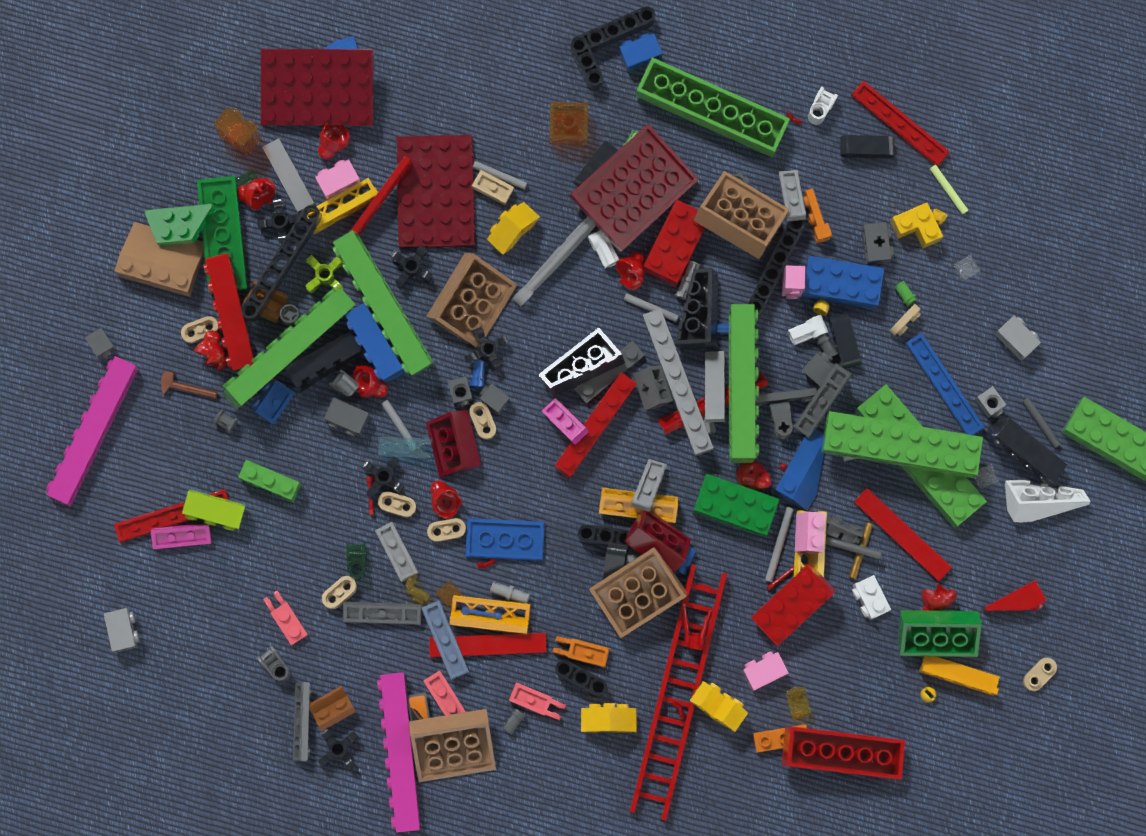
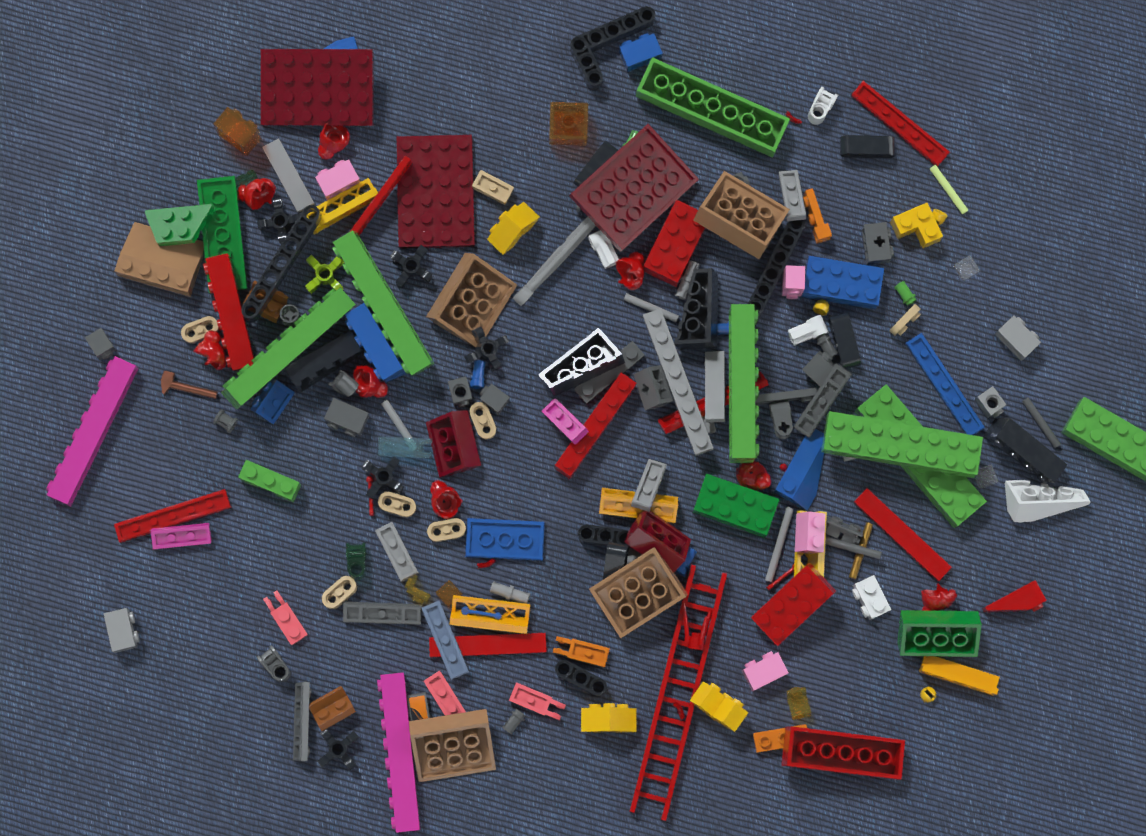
(213, 510): lime brick -> none
(500, 175): light grey bar -> none
(1040, 674): tan plate -> none

